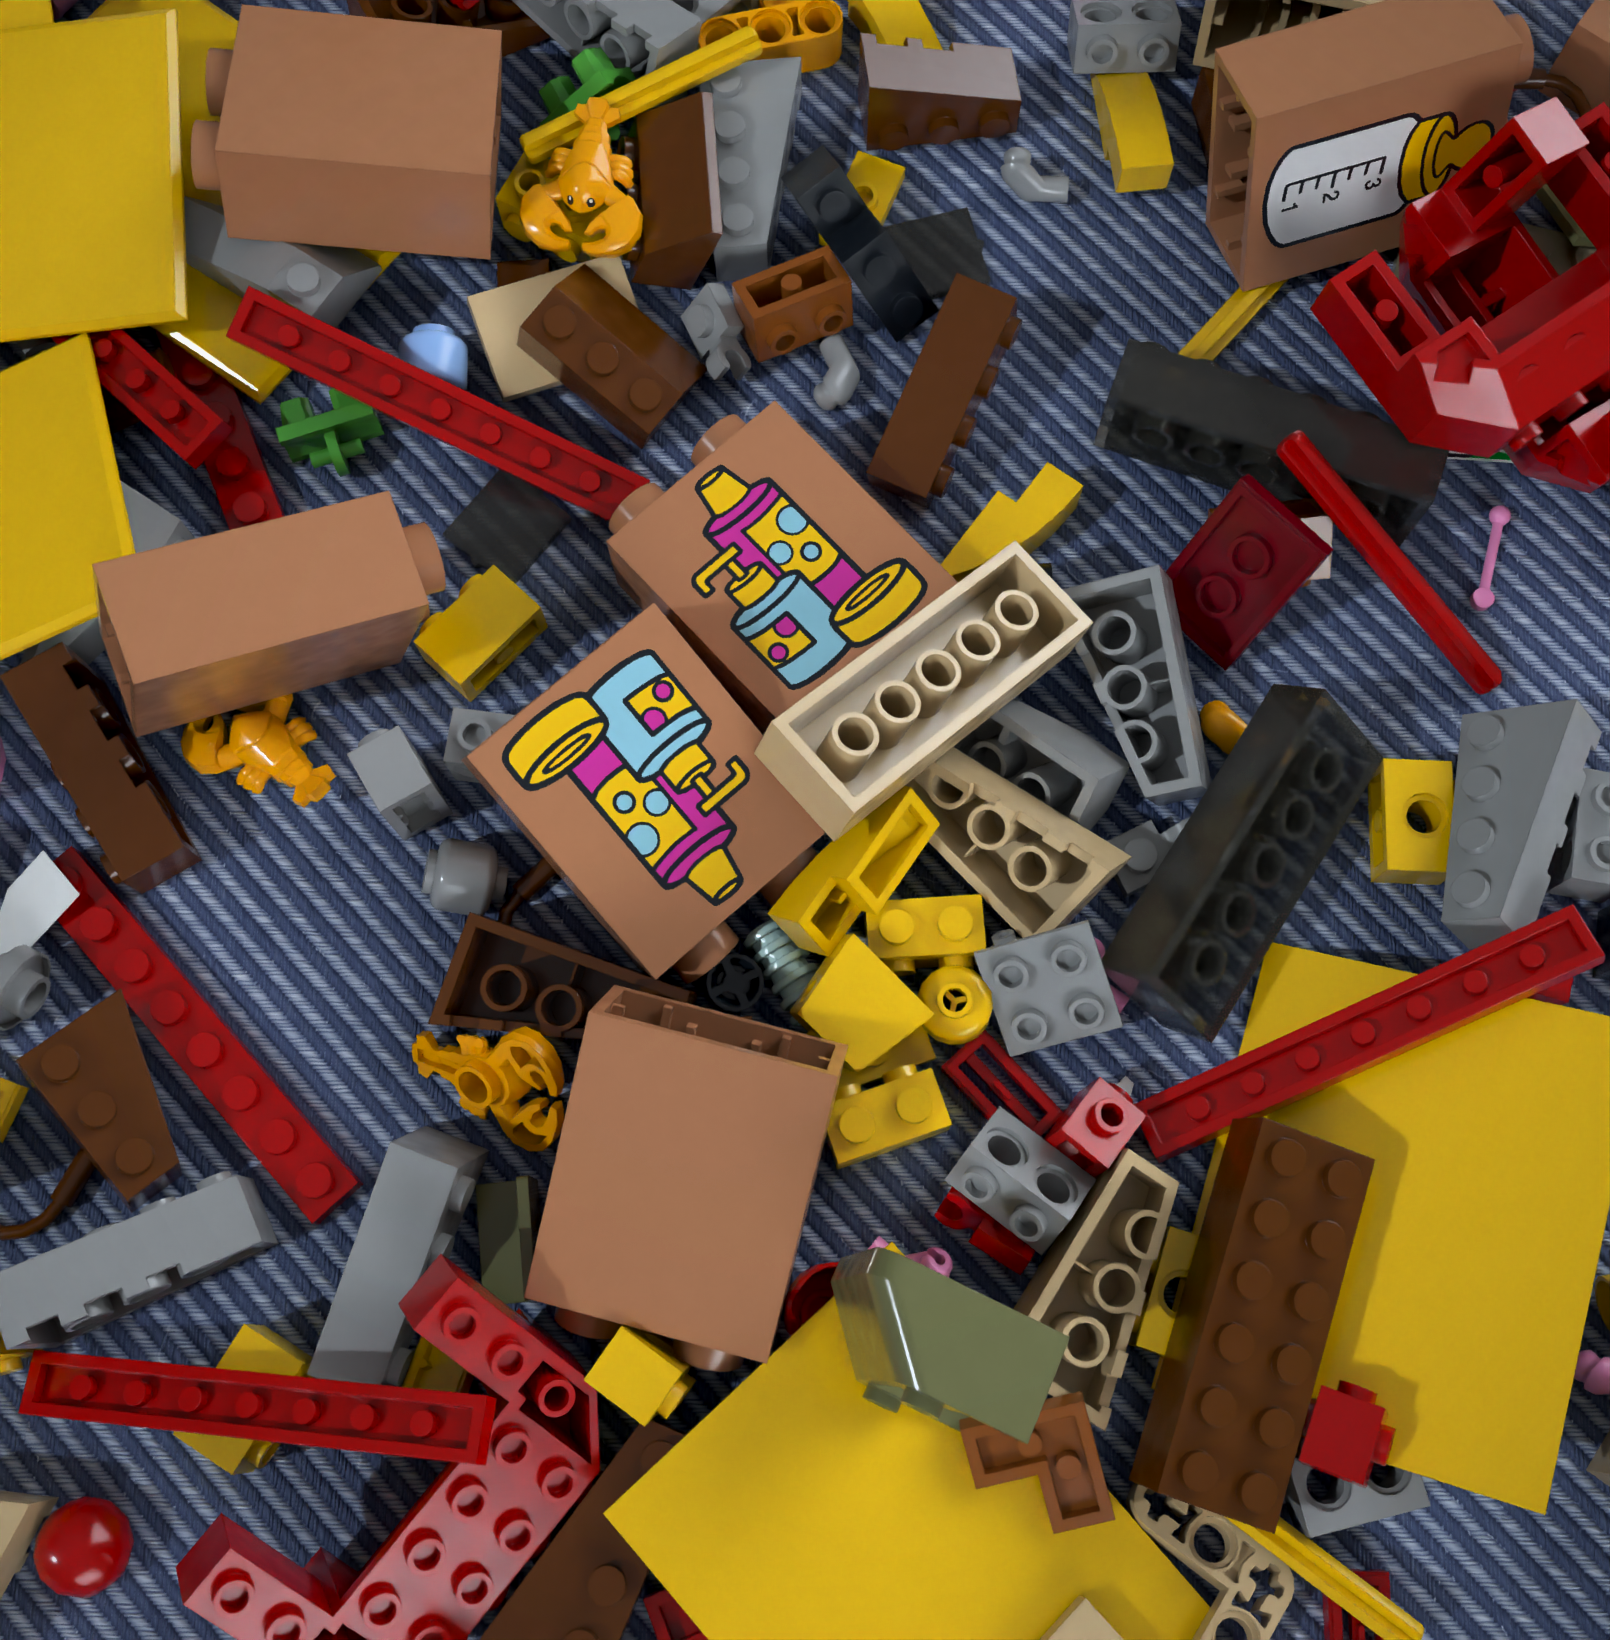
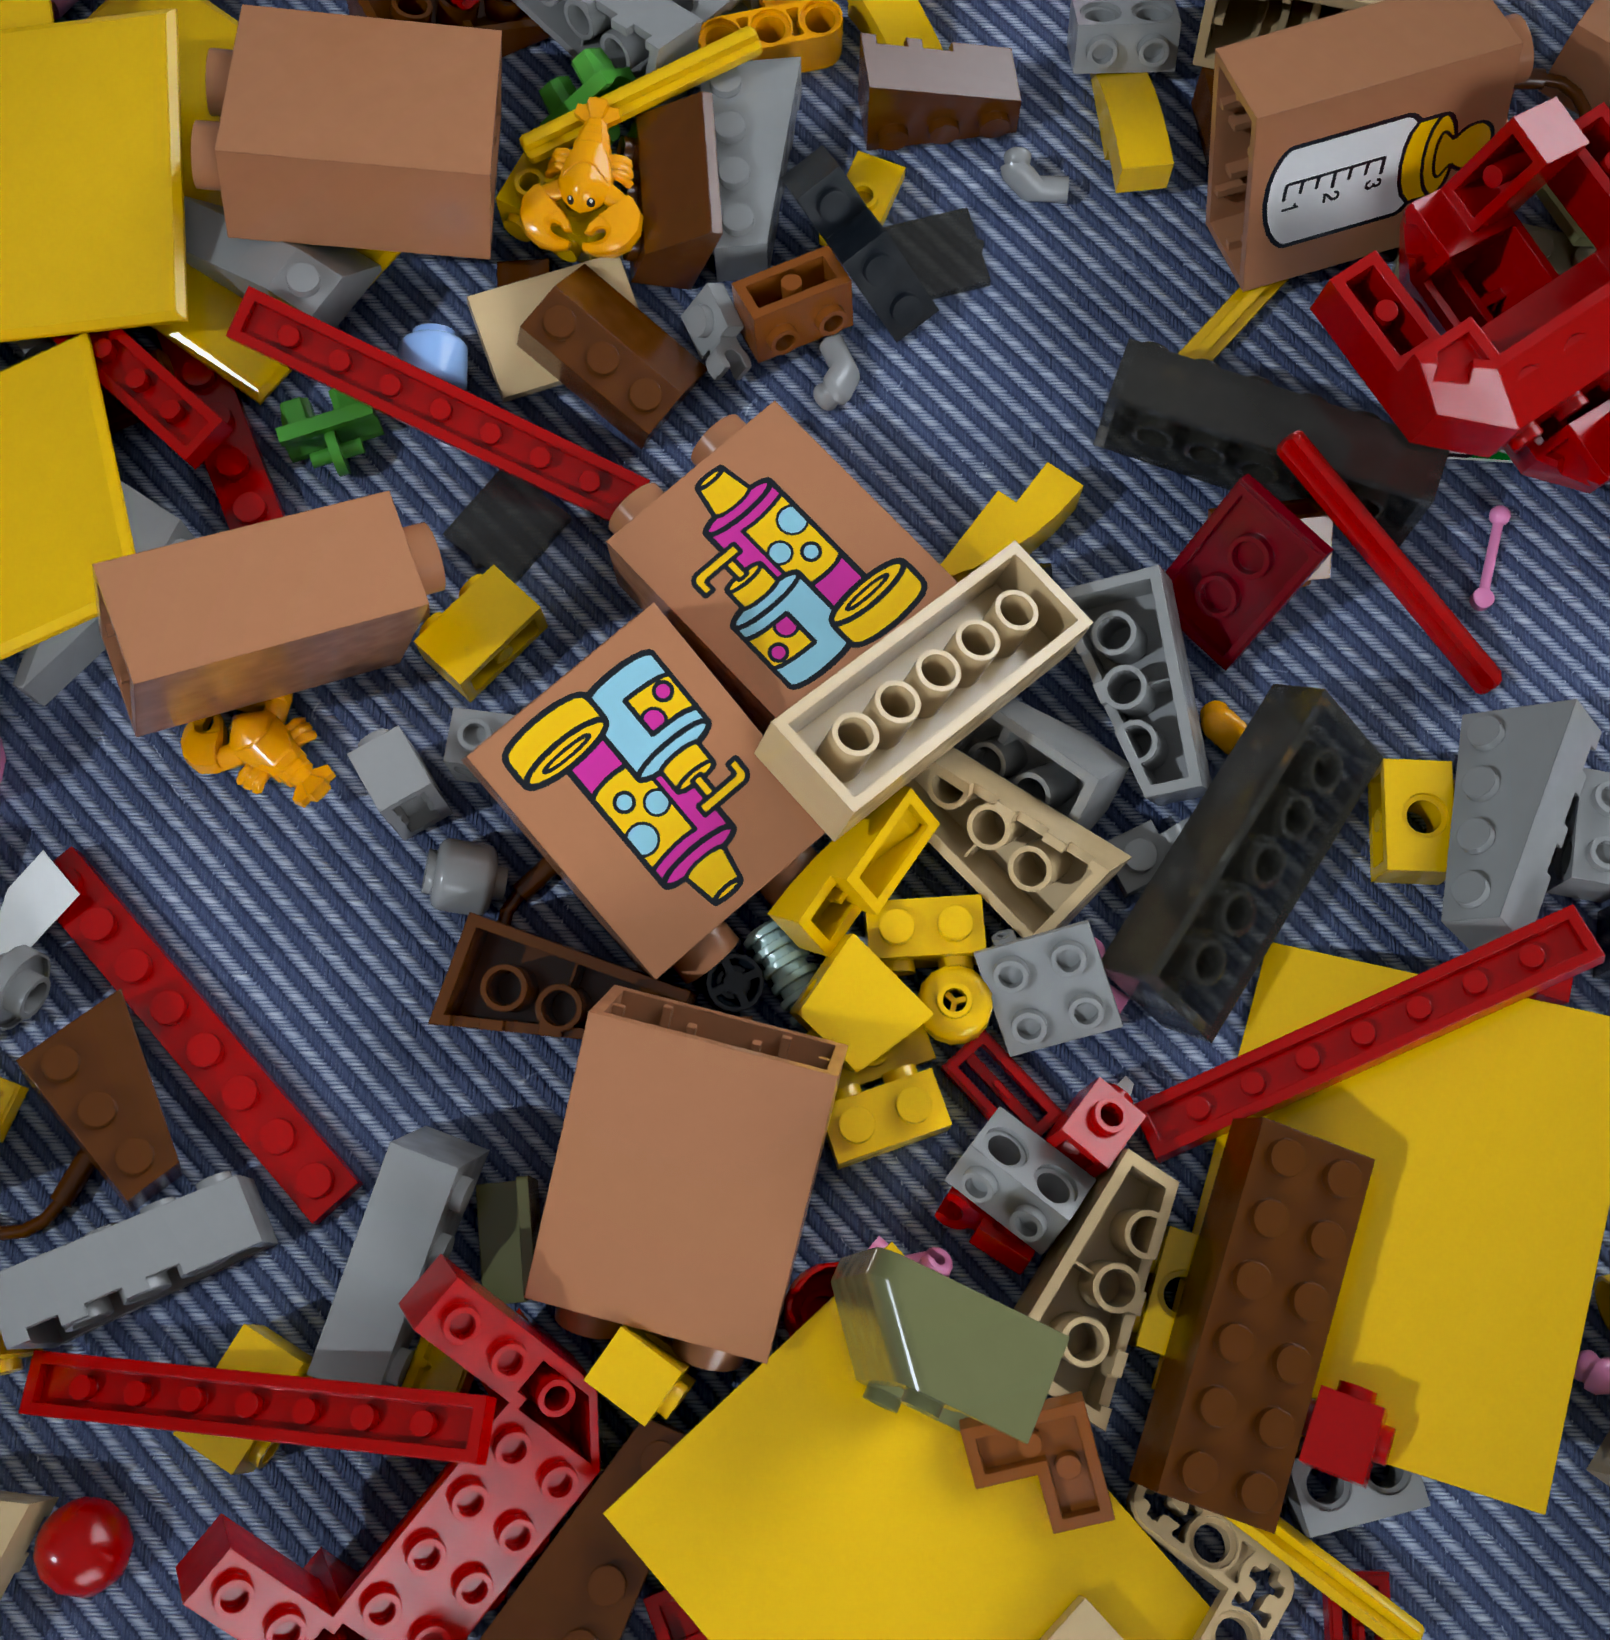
(101, 768): reddish brown wedge -> none
(500, 1078): light orange animal -> none
(945, 391): reddish brown wedge -> none

